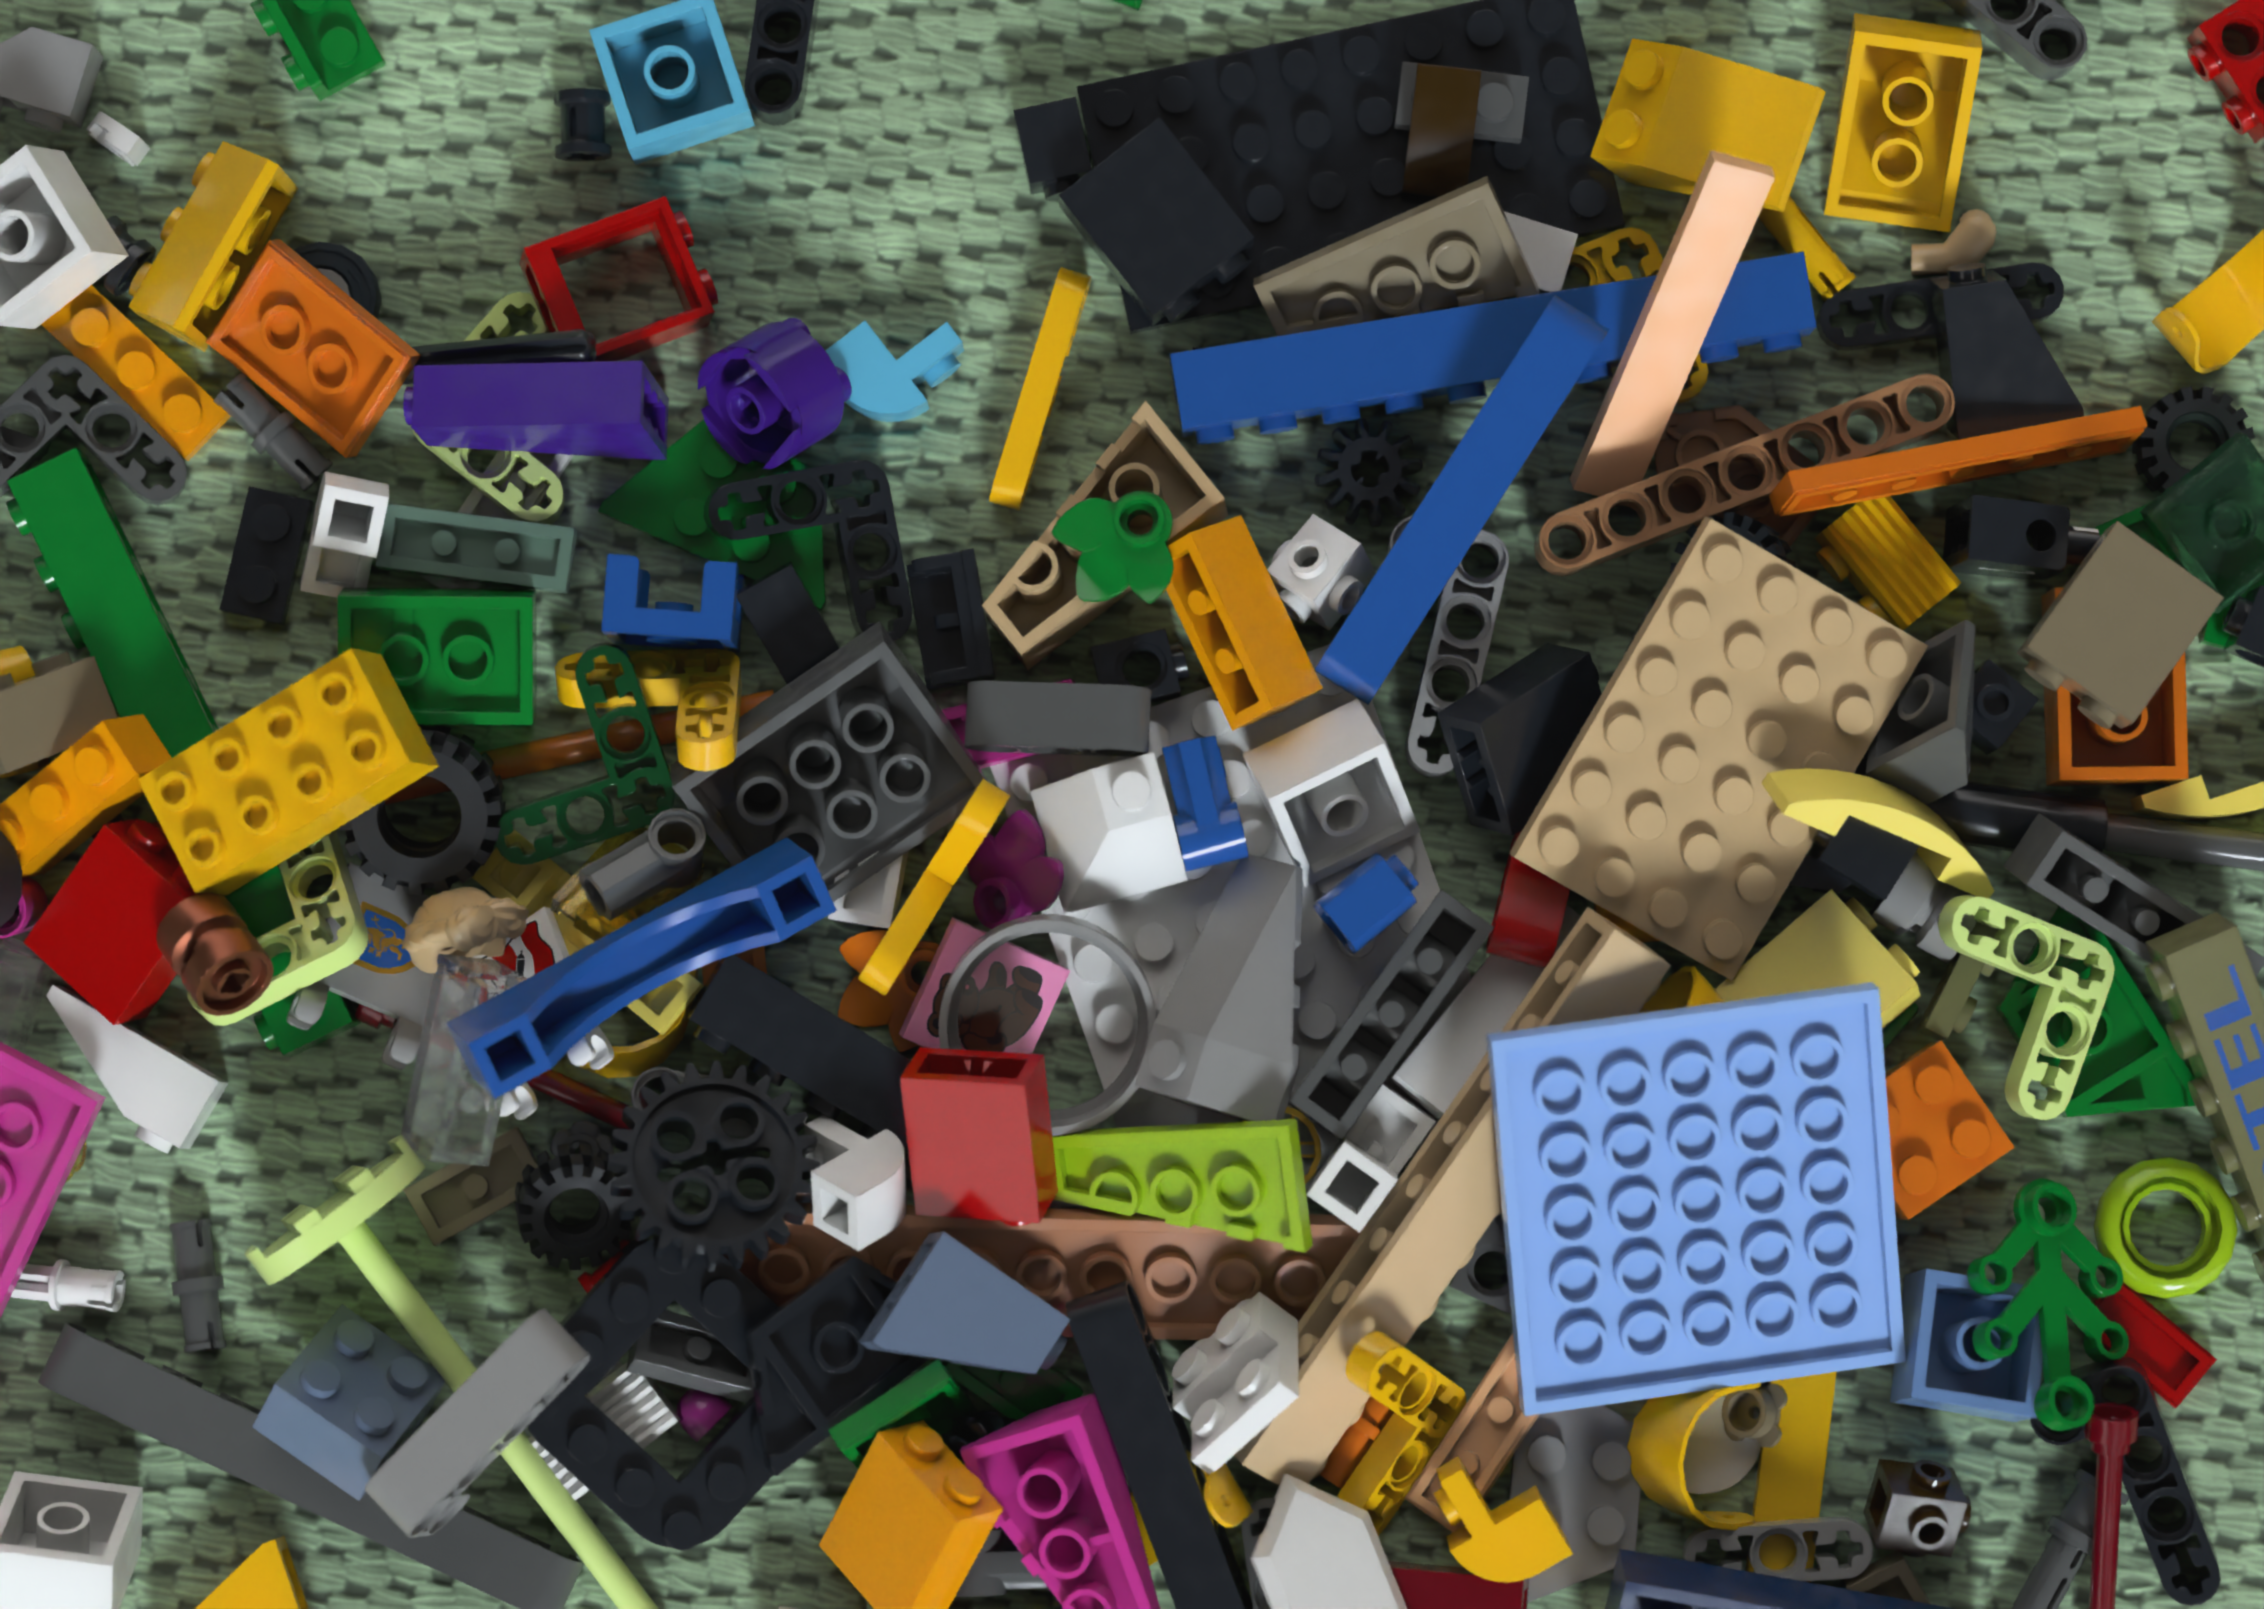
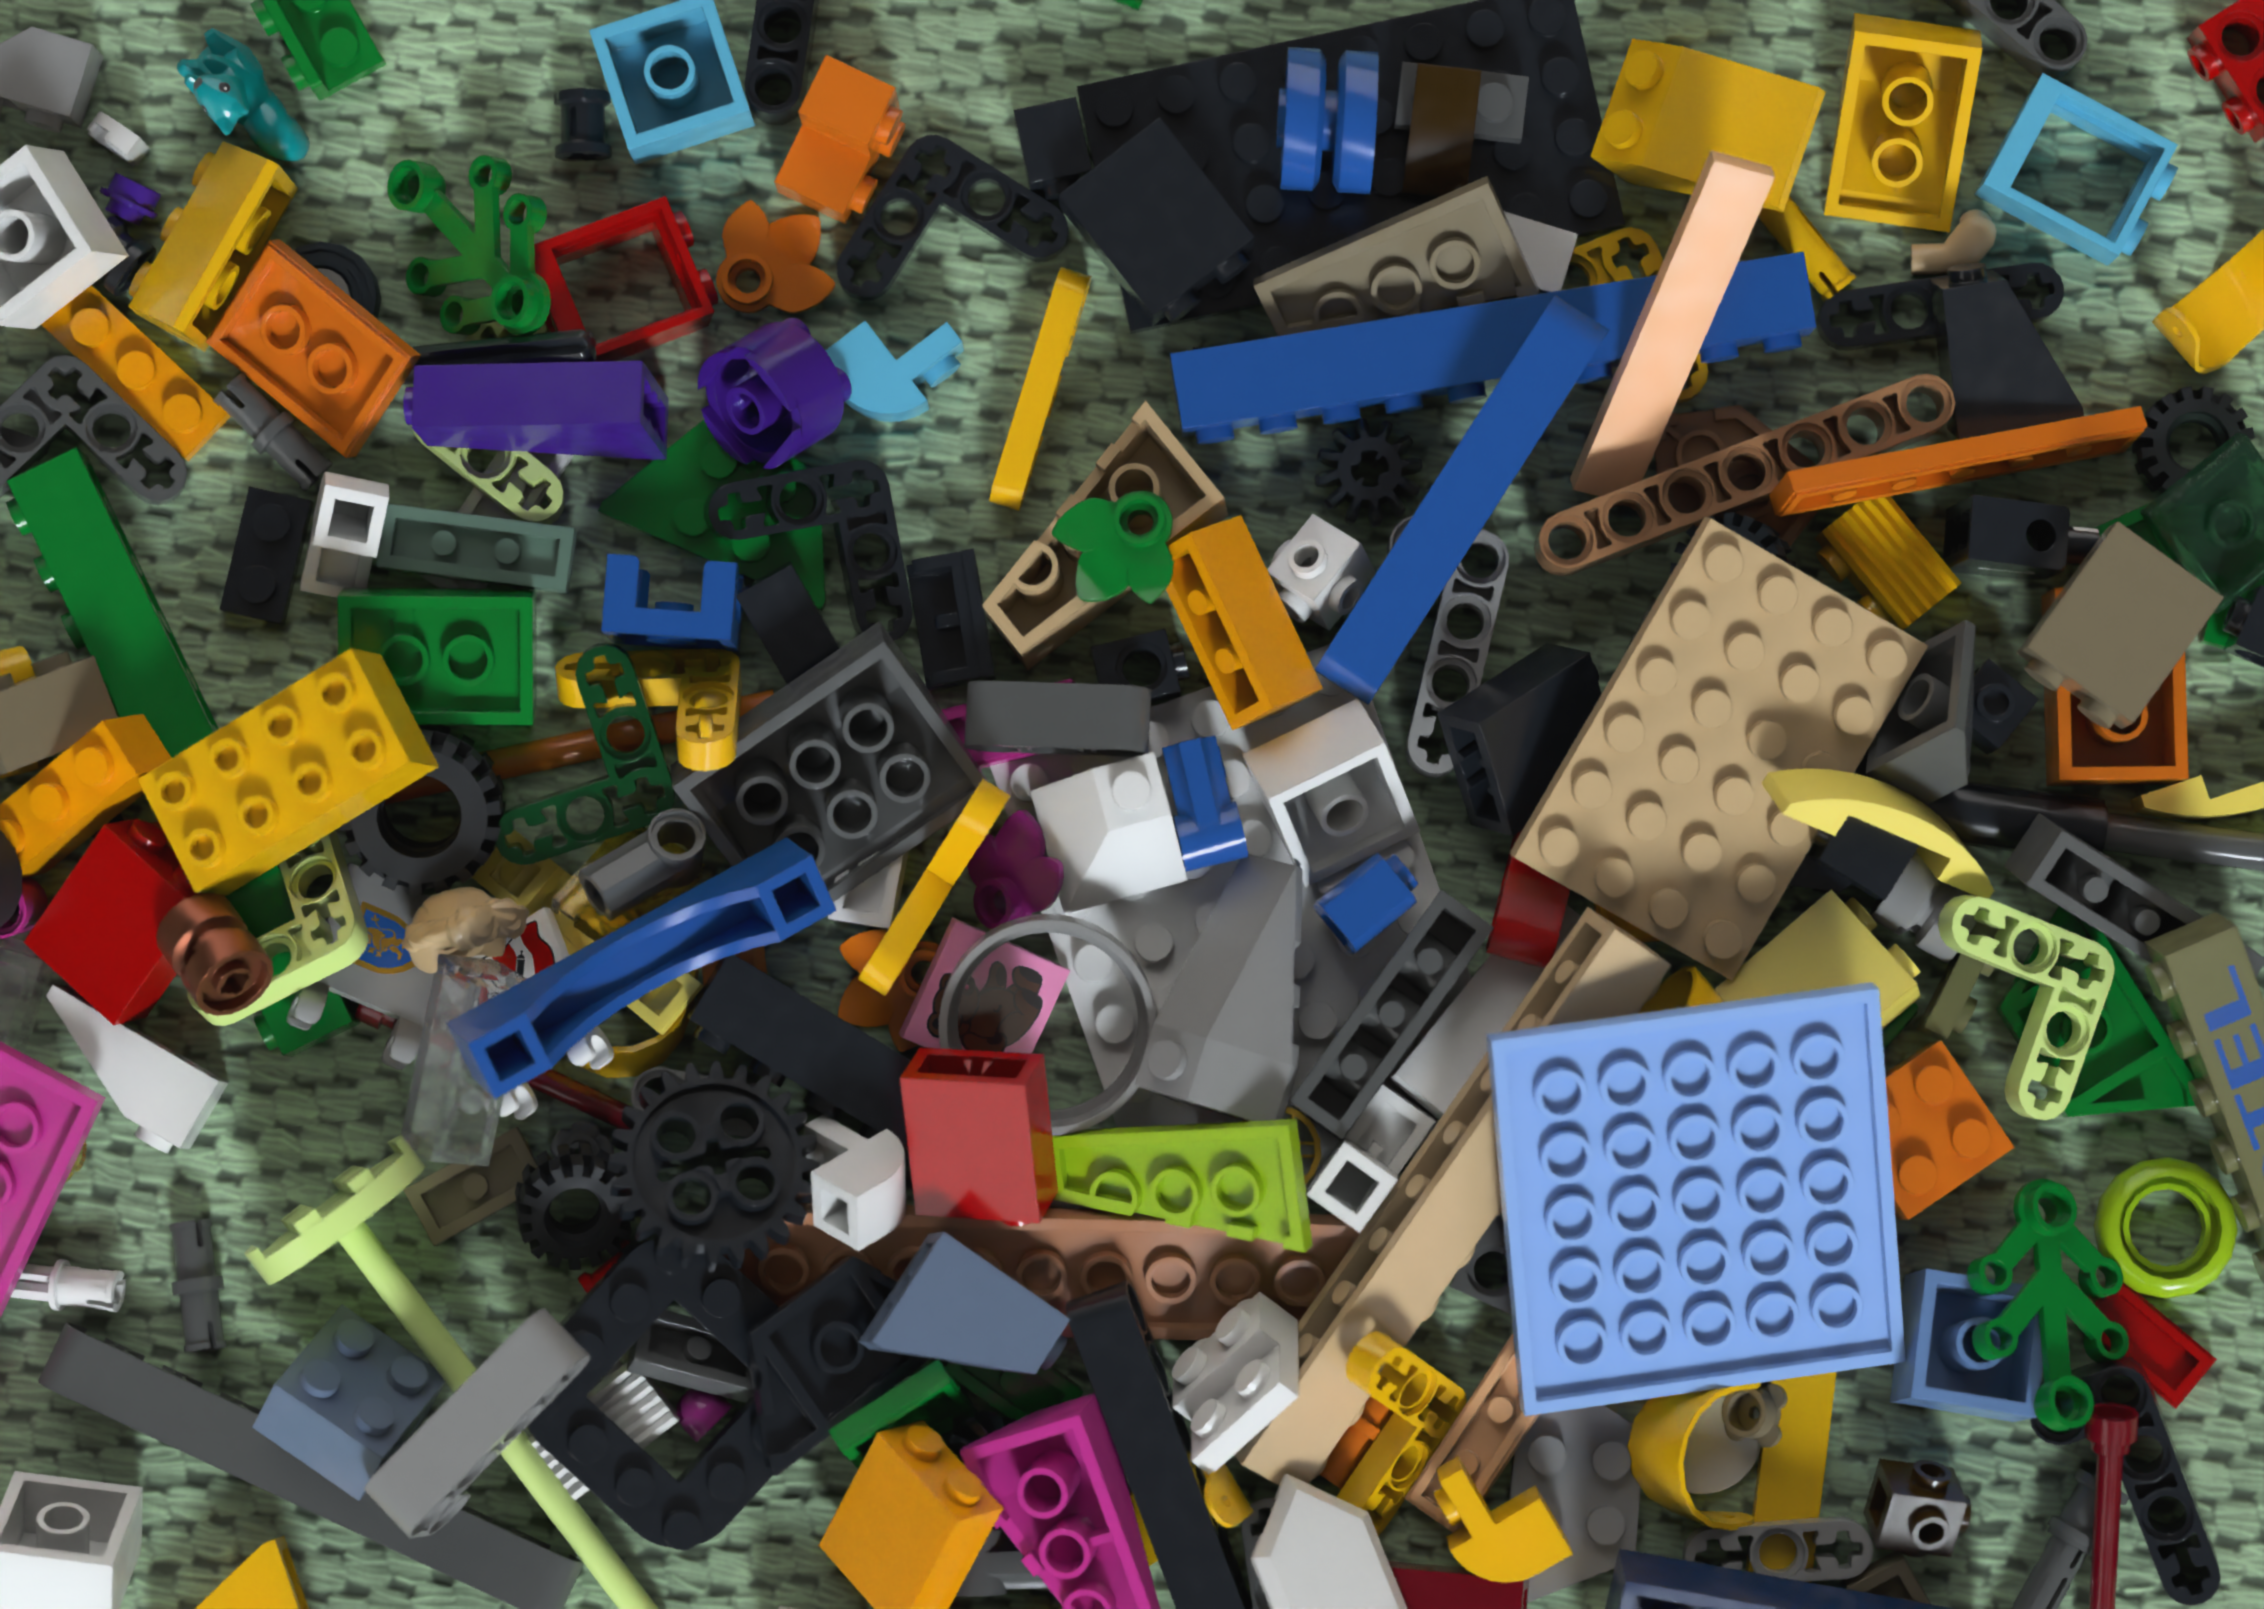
(130, 199): none -> dark purple plate
(234, 90): none -> teal animal
(519, 294): none -> green plant
(780, 256): none -> orange plate
(843, 131): none -> orange brick
(953, 194): none -> black beam
(1328, 120): none -> blue wheel
(2108, 125): none -> medium azure window

